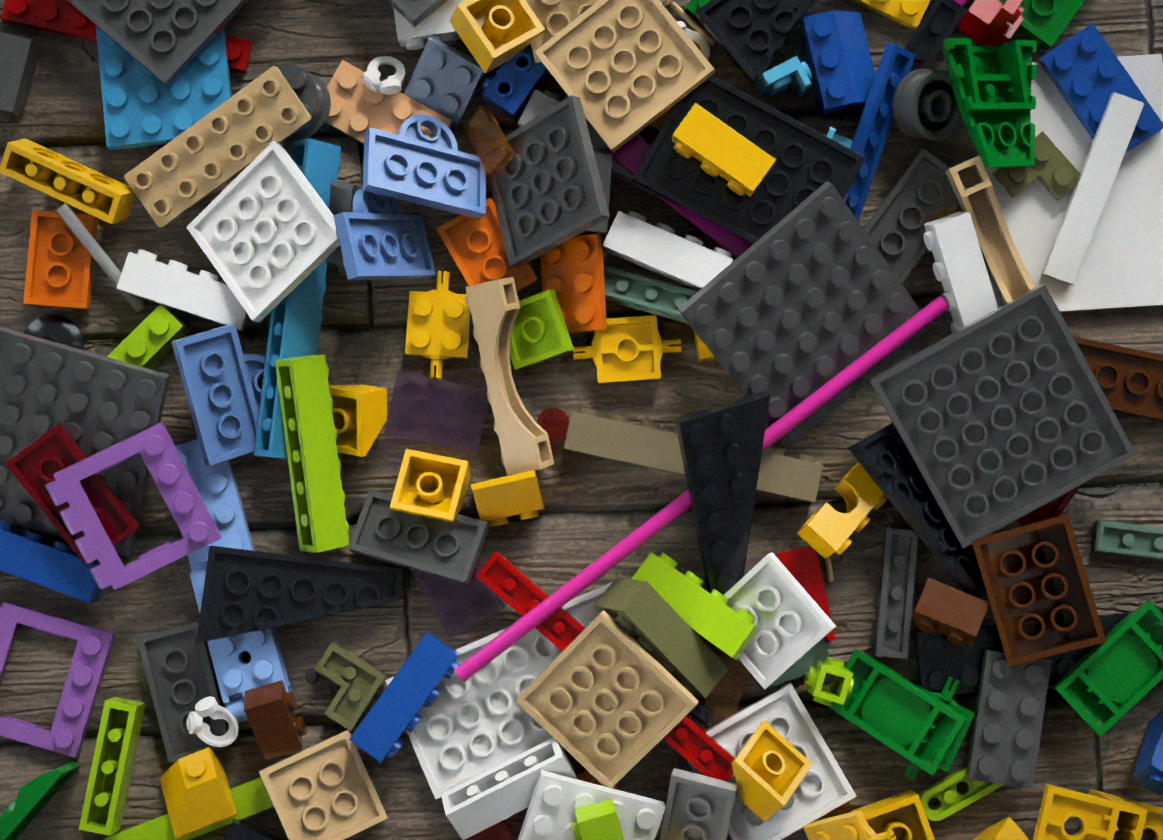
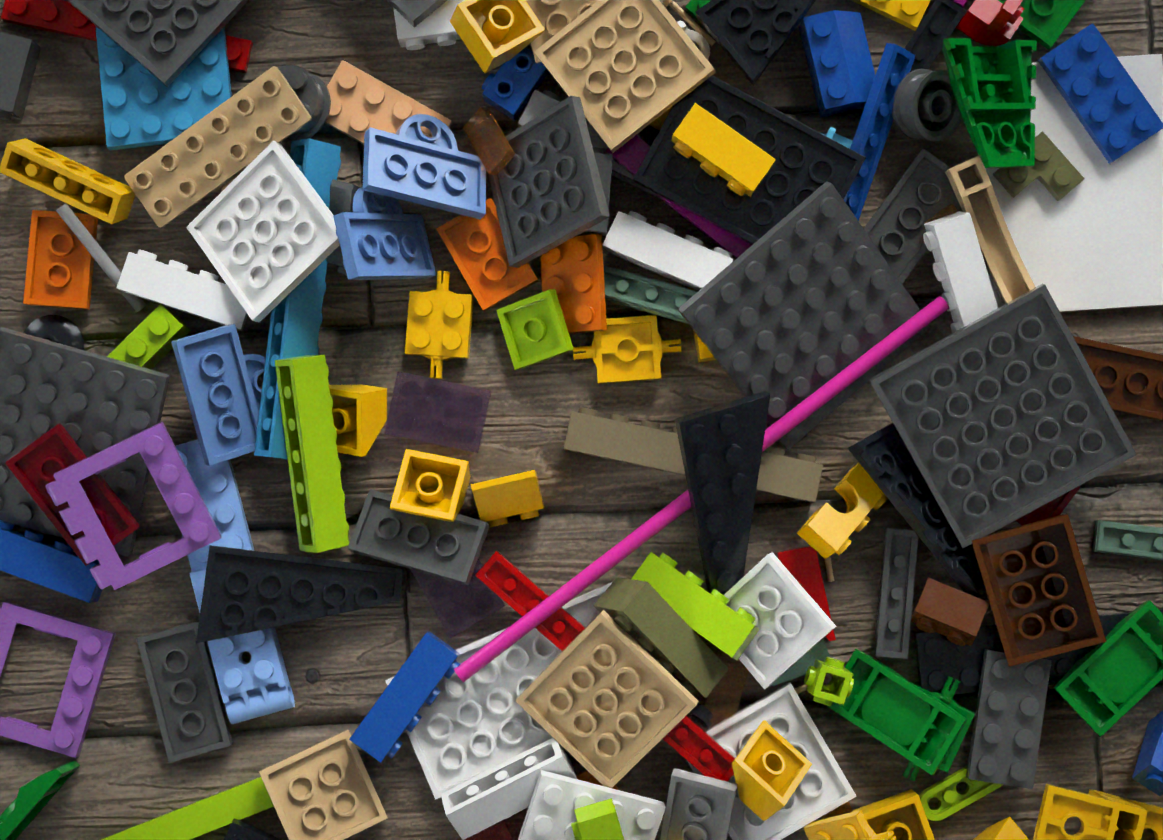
(112, 766): lime brick -> none
(197, 793): yellow slope -> none
(209, 707): white piece -> none
(274, 719): reddish brown brick -> none
(357, 681): olive plate -> none
(389, 86): white piece -> none
(445, 80): sand blue plate -> none
(493, 312): tan arch -> none
(554, 422): clear red plate -> none
(789, 72): medium azure bracket -> none
(1093, 188): white tile -> none

